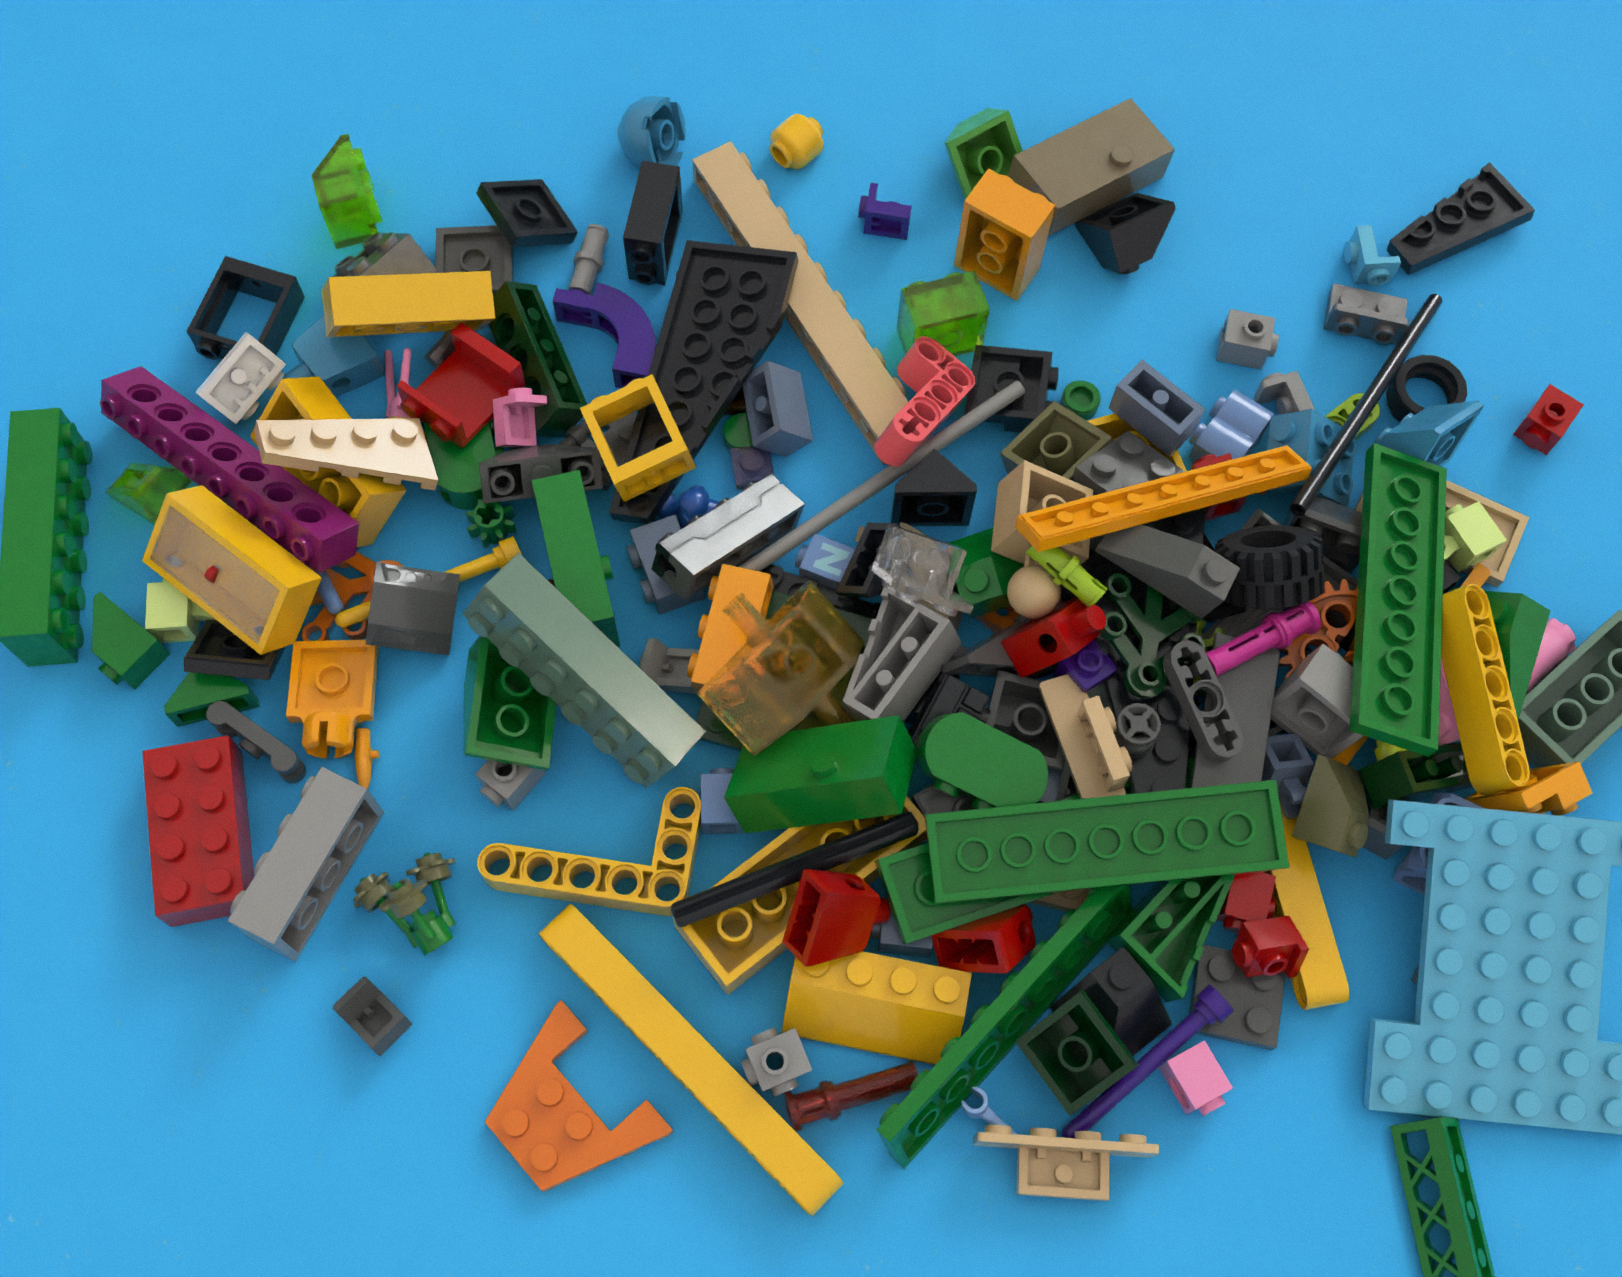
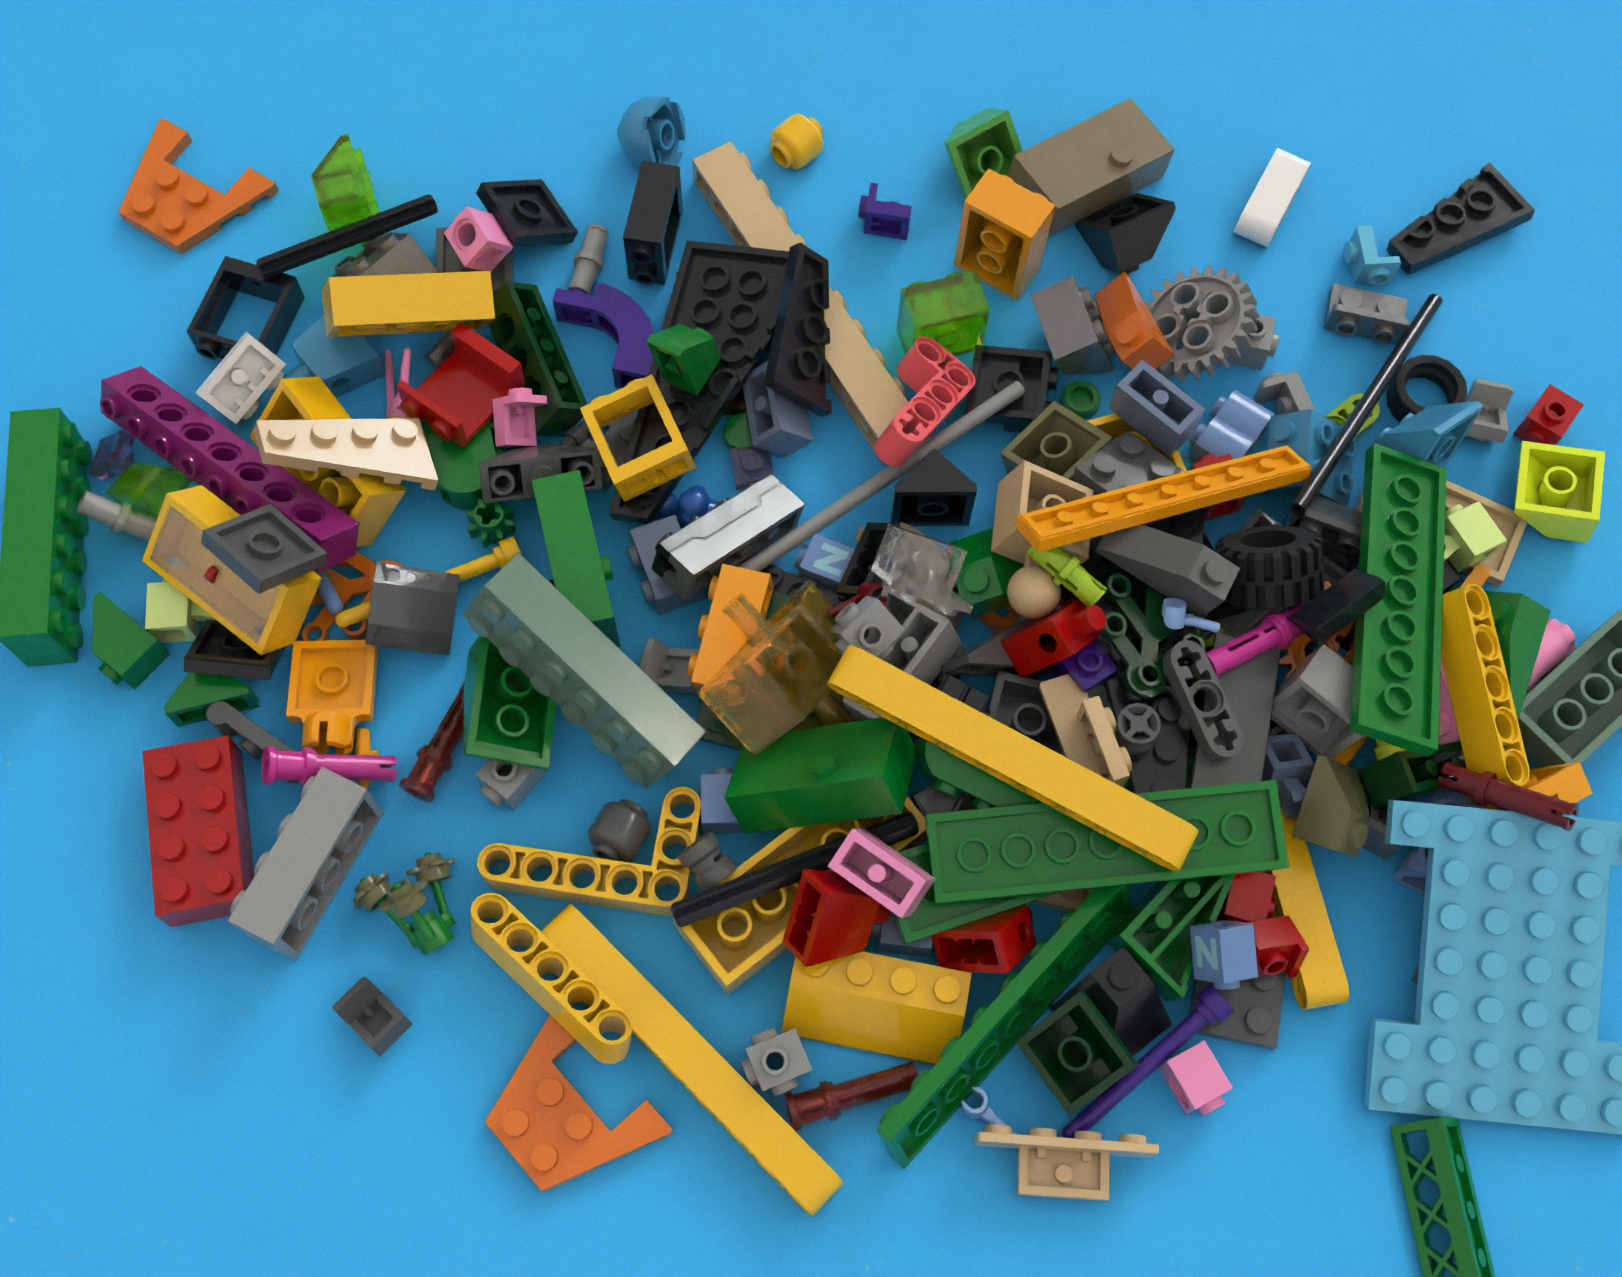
(113, 455): none -> plate
(116, 516): none -> light grey pin
(177, 205): none -> orange wing
(263, 548): none -> dark grey plate
(307, 763): none -> dark pink pin
(346, 236): none -> black axle
(435, 757): none -> clear red pin
(478, 239): none -> bright pink brick
(556, 995): none -> yellow beam
(619, 831): none -> dark grey head
(684, 356): none -> green slope
(706, 861): none -> dark grey wheel
(800, 333): none -> black wing
(864, 589): none -> dark red hand
(867, 627): none -> light grey brick
(881, 872): none -> bright pink brick
(1013, 758): none -> yellow beam
(1073, 328): none -> flat silver slope
(1131, 324): none -> orange slope
(1175, 616): none -> light blue hand
(1203, 320): none -> light grey gear
(1224, 953): none -> medium blue brick
(1272, 197): none -> white beam
(1339, 605): none -> black slope
(1488, 789): none -> dark red pin
(1492, 420): none -> light grey bracket
(1559, 490): none -> neon yellow slope

